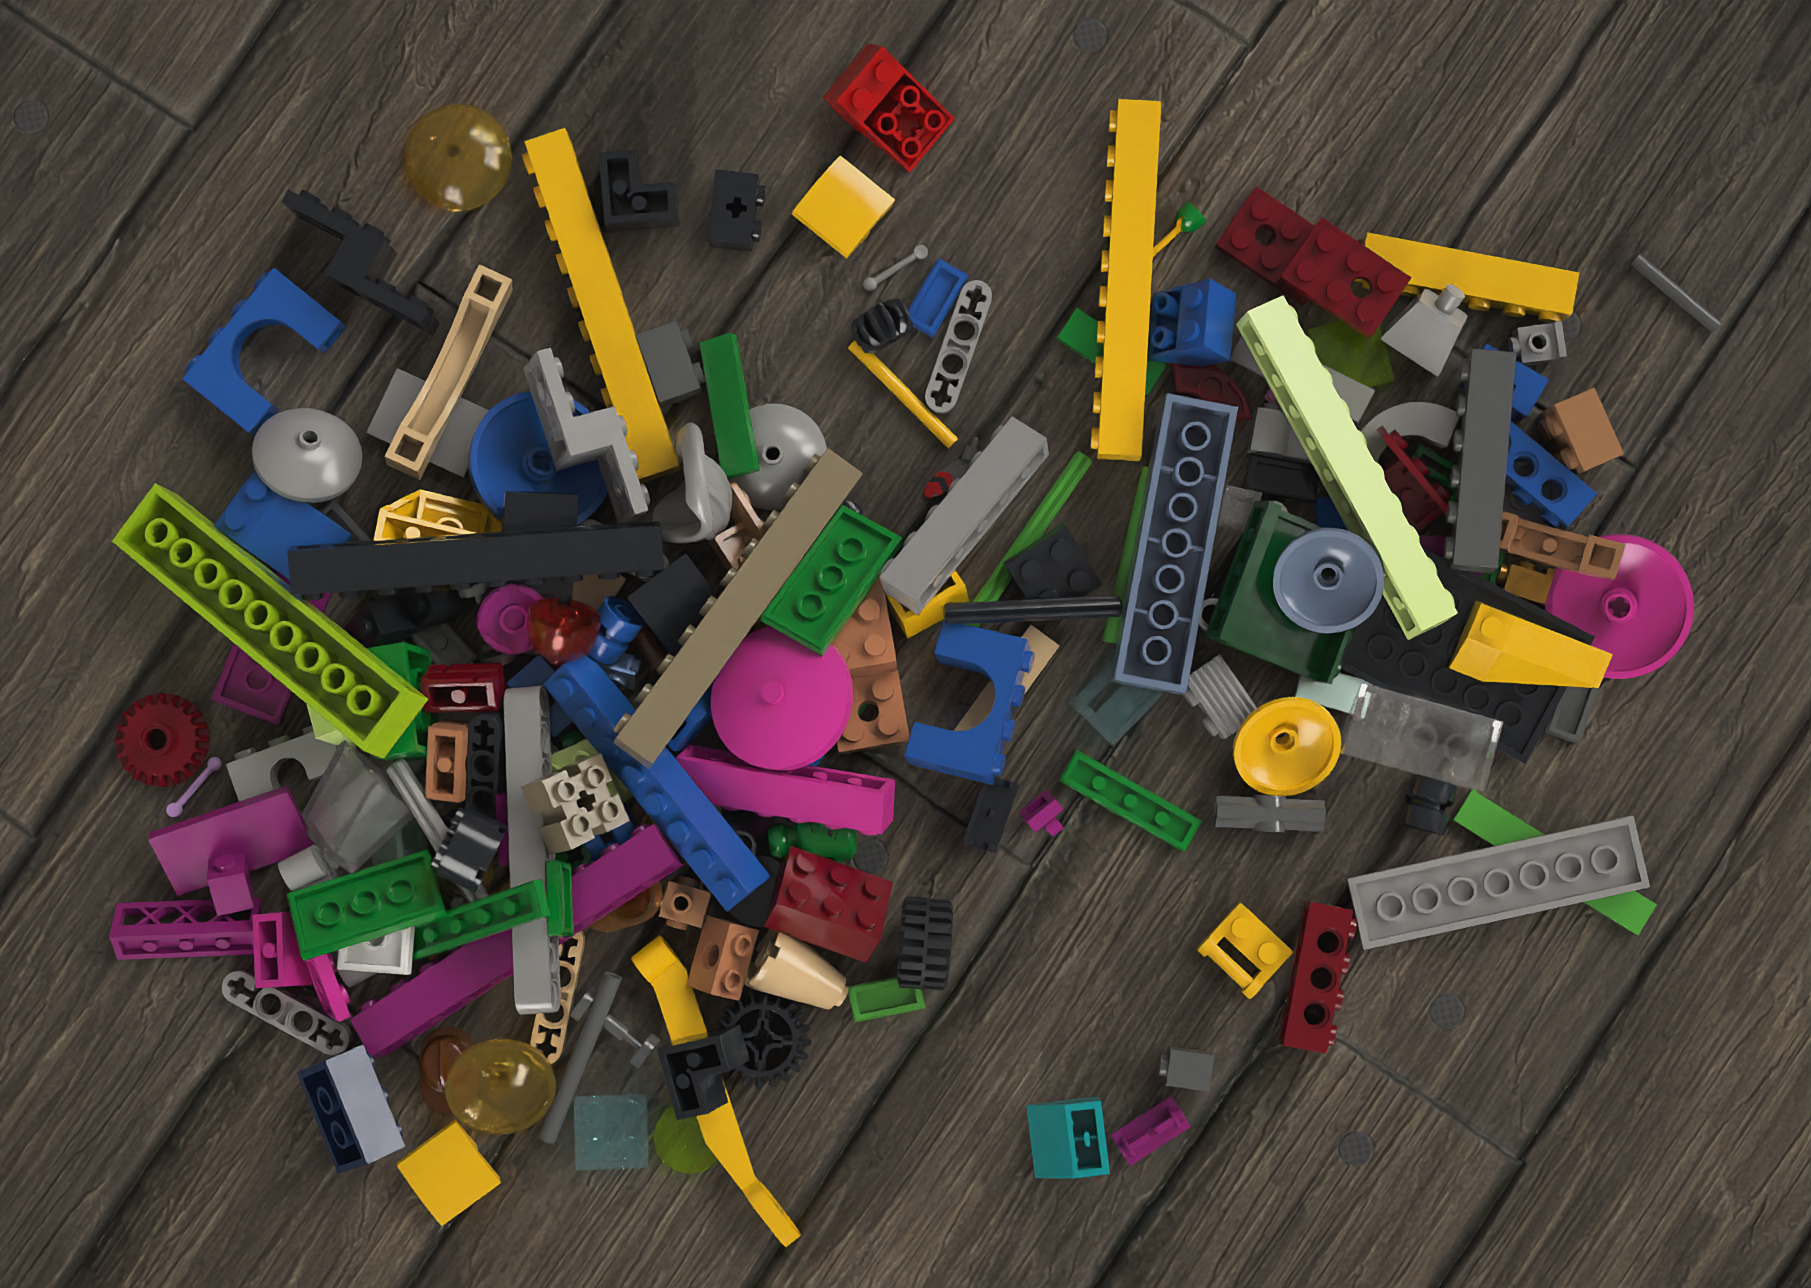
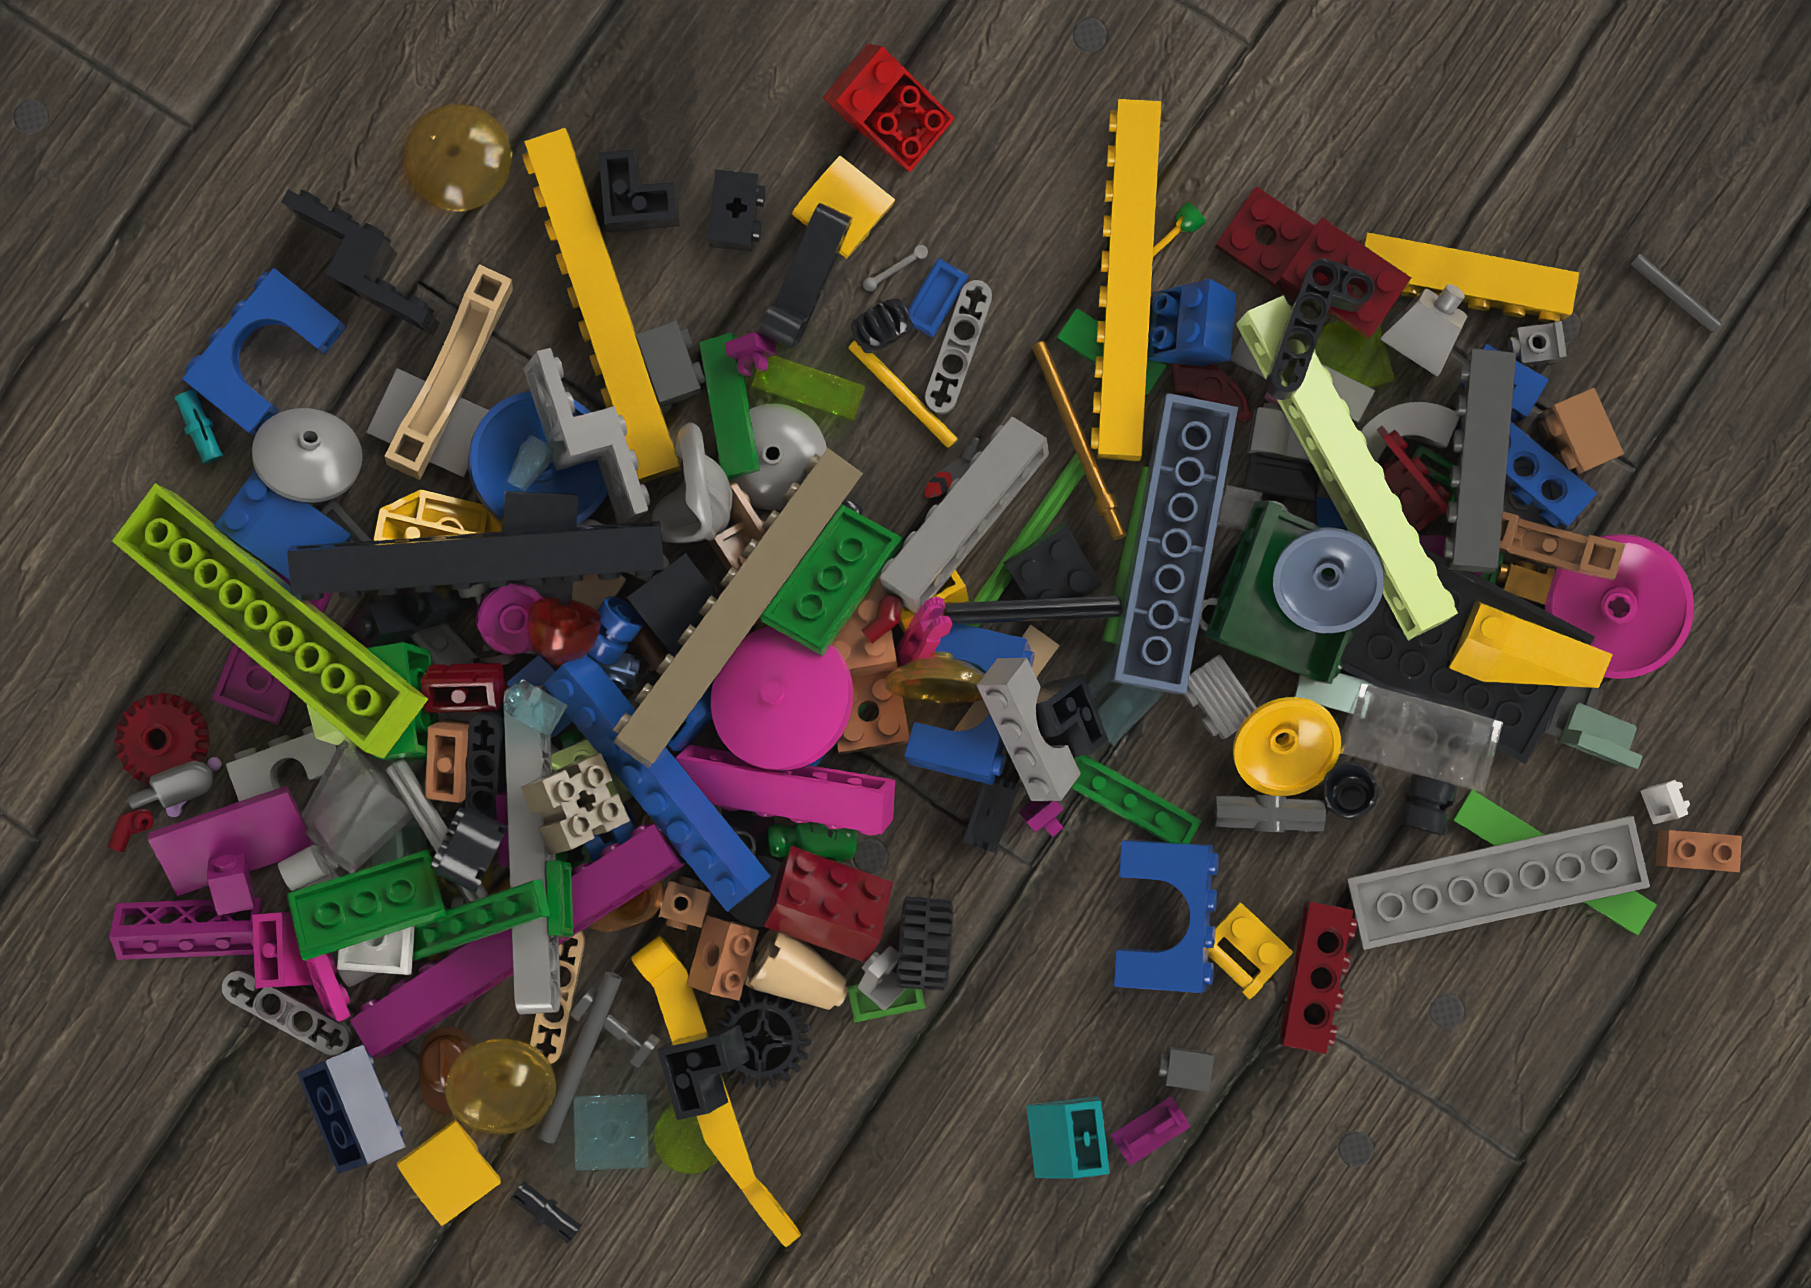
(127, 825): none -> dark red arm
(175, 785): none -> dark grey piece
(198, 427): none -> teal pin
(530, 462): none -> clear light blue cone
(534, 707): none -> clear light blue bracket
(546, 1212): none -> black pin
(751, 349): none -> magenta tile
(806, 277): none -> black beam
(810, 387): none -> clear neon green plate
(879, 980): none -> light grey bracket
(887, 617): none -> dark red arm
(923, 632): none -> dark pink hinge
(936, 680): none -> clear yellow dish
(1011, 699): none -> light grey arch
(1069, 716): none -> black brick
(1105, 501): none -> pearl gold bar
(1190, 871): none -> blue arch
(1307, 330): none -> black beam
(1350, 790): none -> black hair
(1601, 736): none -> sand green panel
(1665, 801): none -> white tile
(1698, 850): none -> nougat brick

